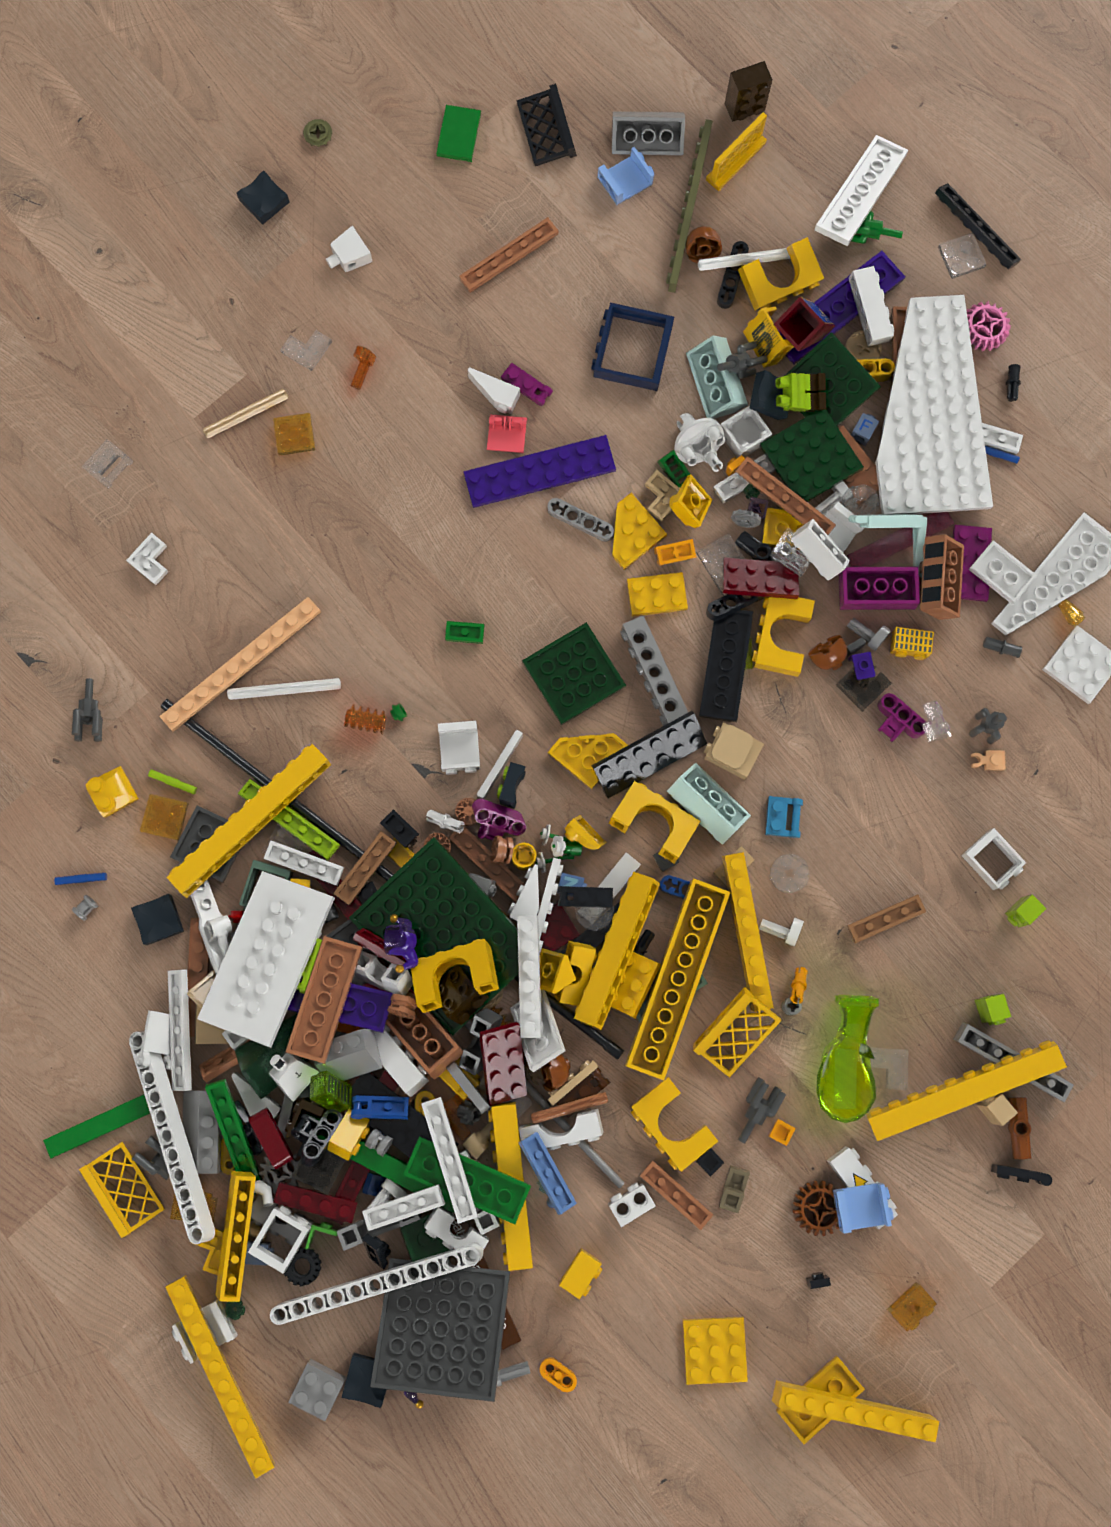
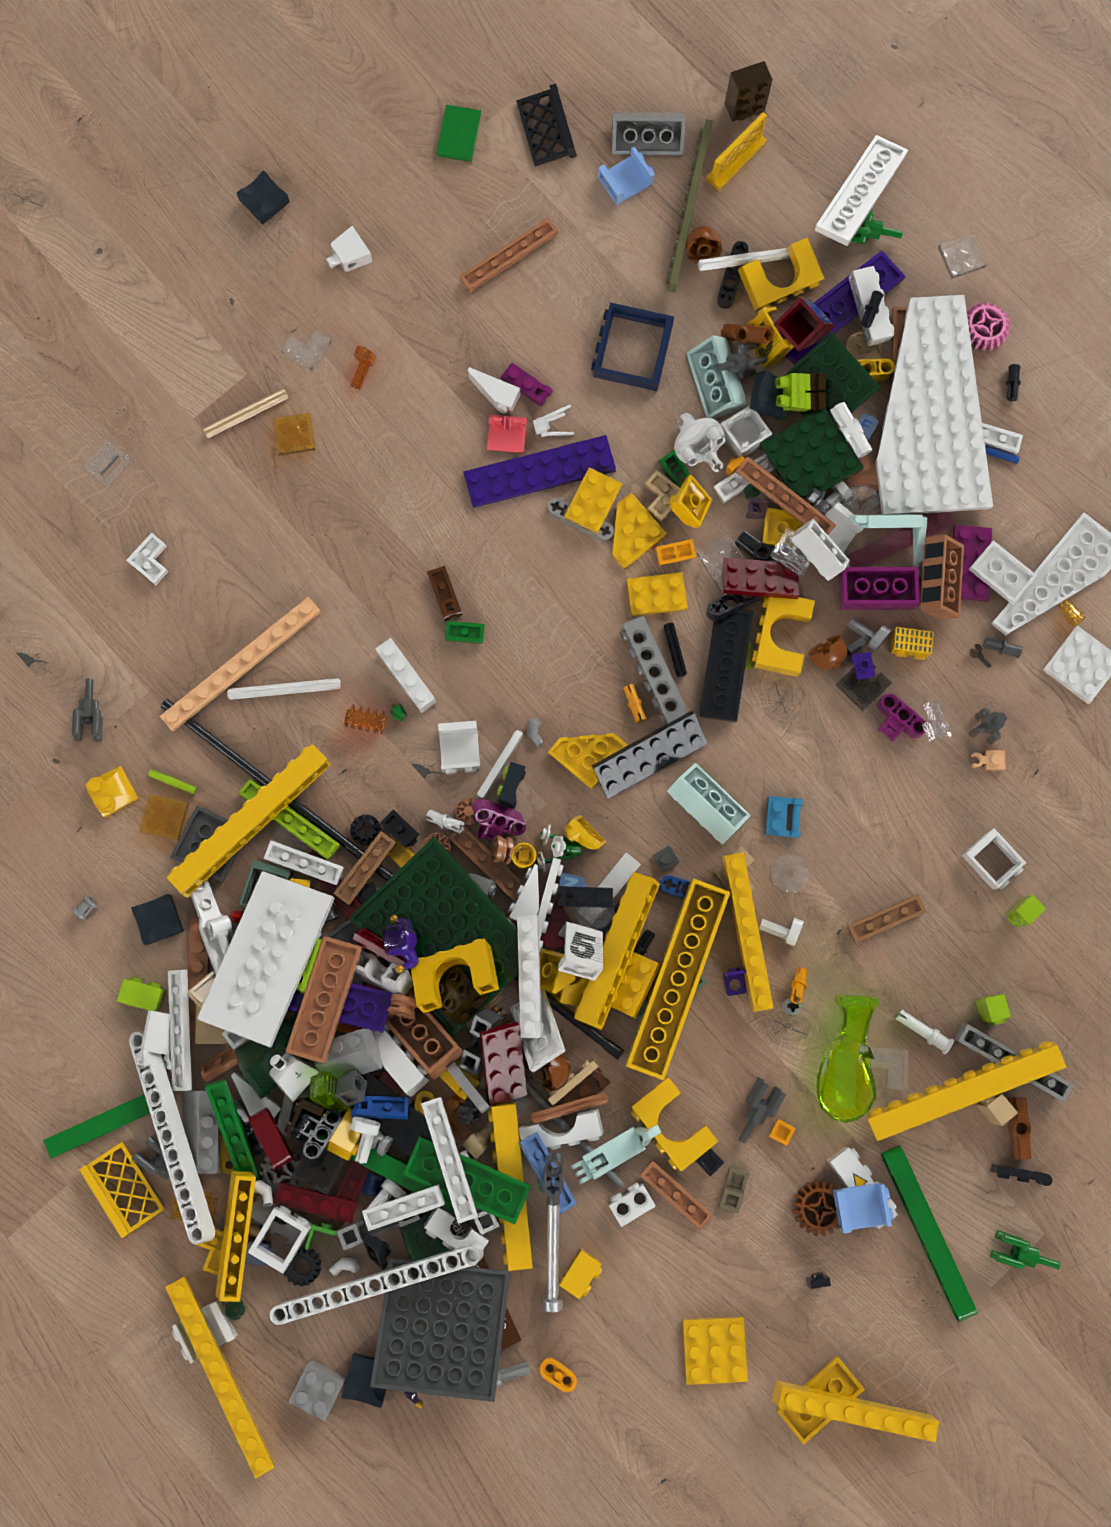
(83, 878): blue piece -> none
(141, 995): none -> lime brick
(311, 129): olive gear -> none
(345, 1263): none -> white arm
(351, 1088): none -> dark grey brick
(357, 824): none -> black gear
(369, 1129): none -> white piece
(405, 675): none -> white brick
(444, 592): none -> reddish brown plate
(532, 731): none -> light grey arm
(542, 424): none -> white plant
(552, 1300): none -> flat silver piece
(573, 673): dark green plate -> none
(582, 951): none -> white panel
(593, 500): none -> yellow plate
(614, 1152): none -> light aqua hinge
(634, 703): none -> light orange pin
(675, 650): none -> black axle
(680, 823): yellow arch -> none
(721, 1024): yellow fence -> none
(733, 750): tan brick -> none
(734, 973): none -> dark purple bracket
(746, 518): light grey gear -> none
(747, 333): none -> dark orange piece
(816, 498): none -> dark grey piece
(851, 430): none -> white piece
(871, 309): none -> black axle
(901, 1307): clear yellow brick -> none
(929, 1233): none -> green beam
(933, 1036): none -> white pin
(978, 226): black plate -> none
(978, 654): none -> clear smoke hand
(1021, 1253): none -> green plant

